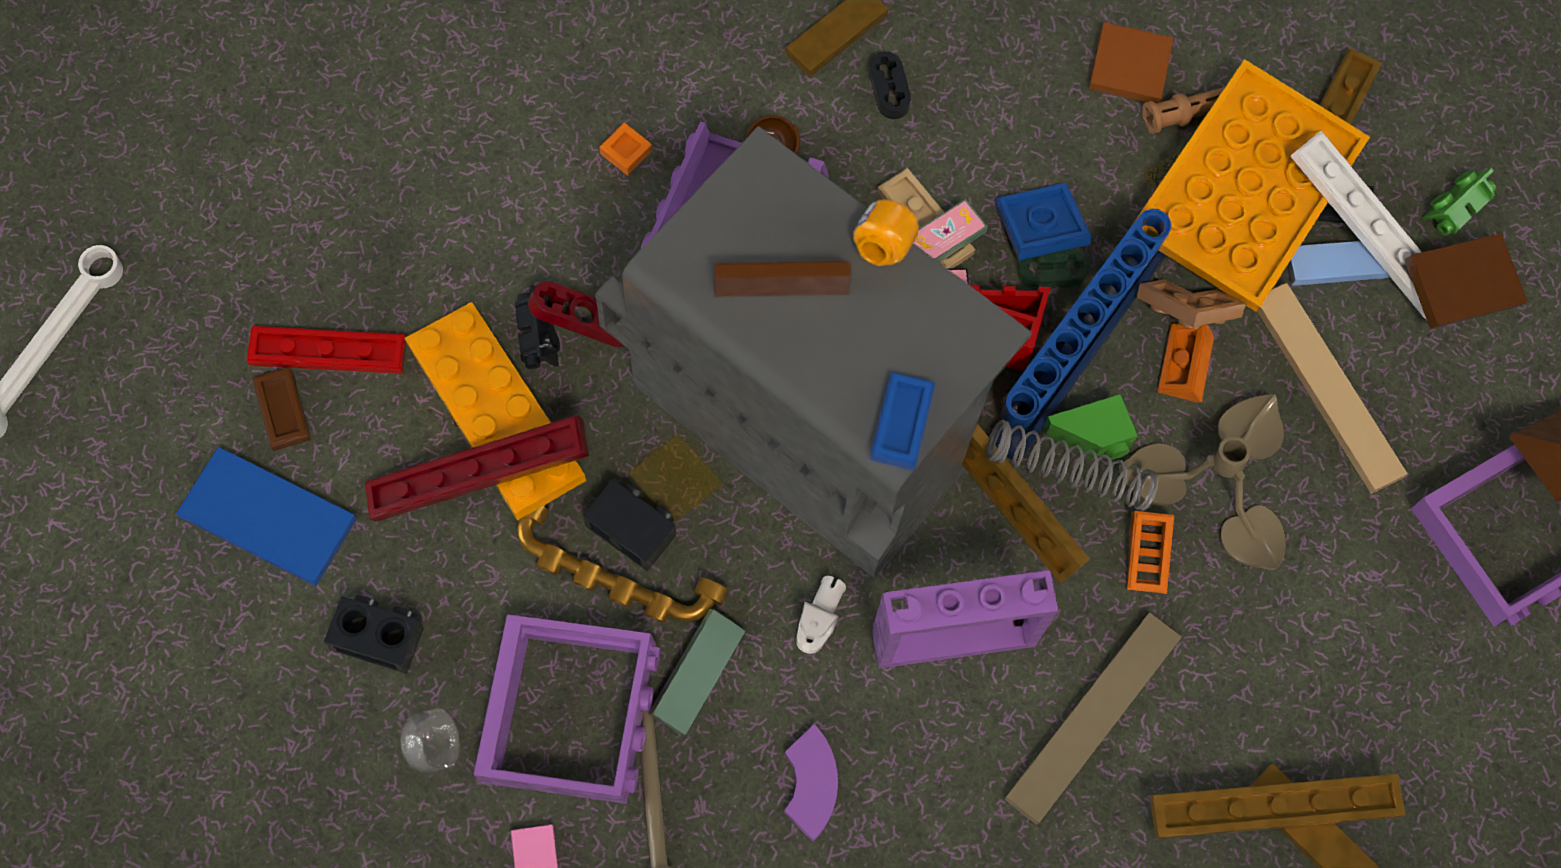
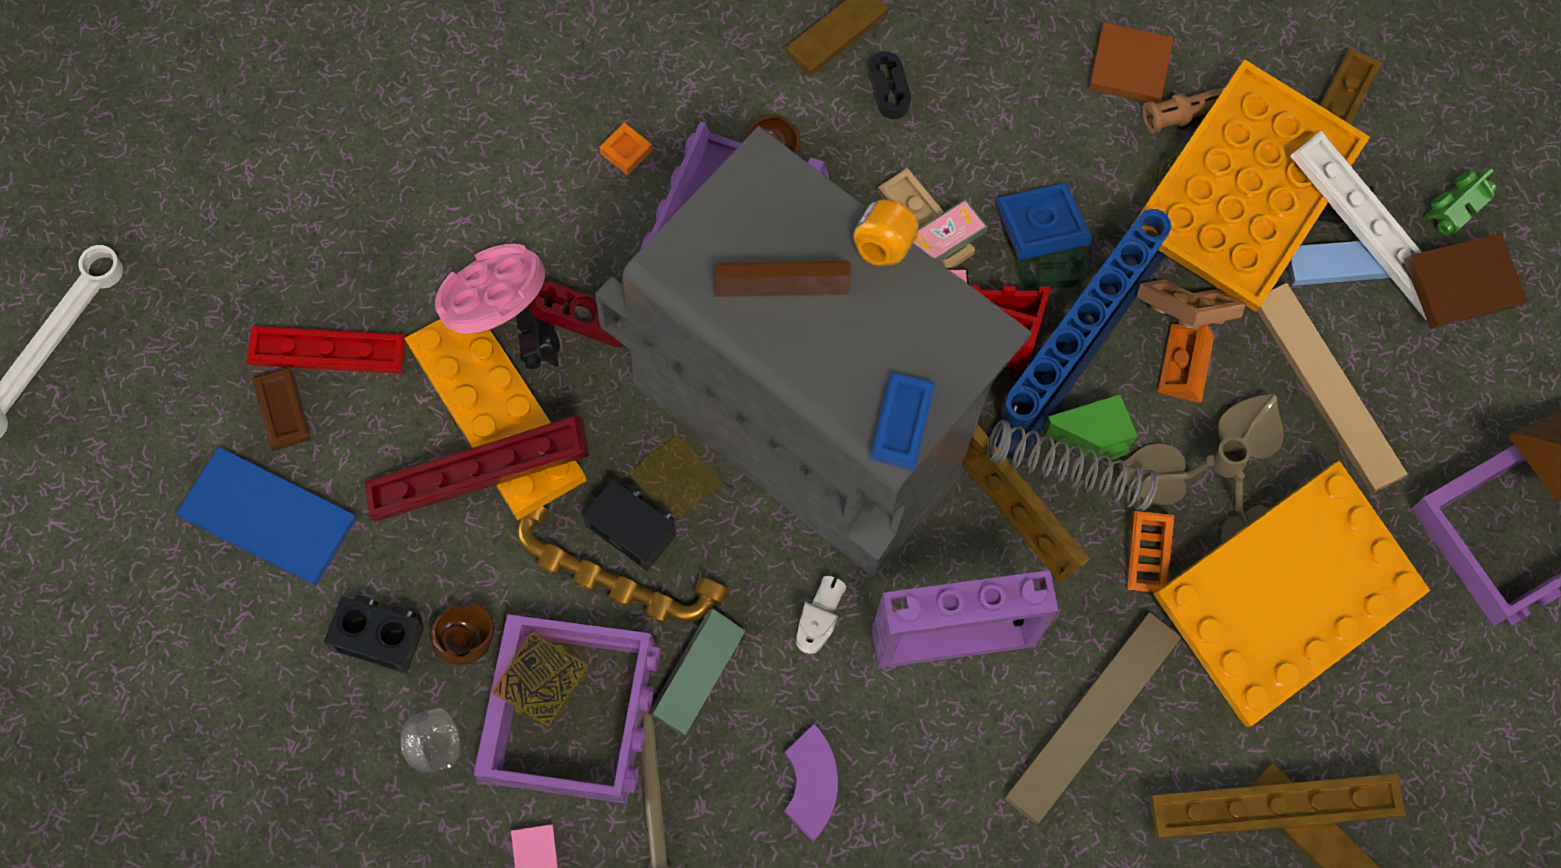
(462, 634): none -> reddish brown hair
(490, 289): none -> bright pink tile
(540, 679): none -> clear yellow piece
(1291, 593): none -> light orange plate

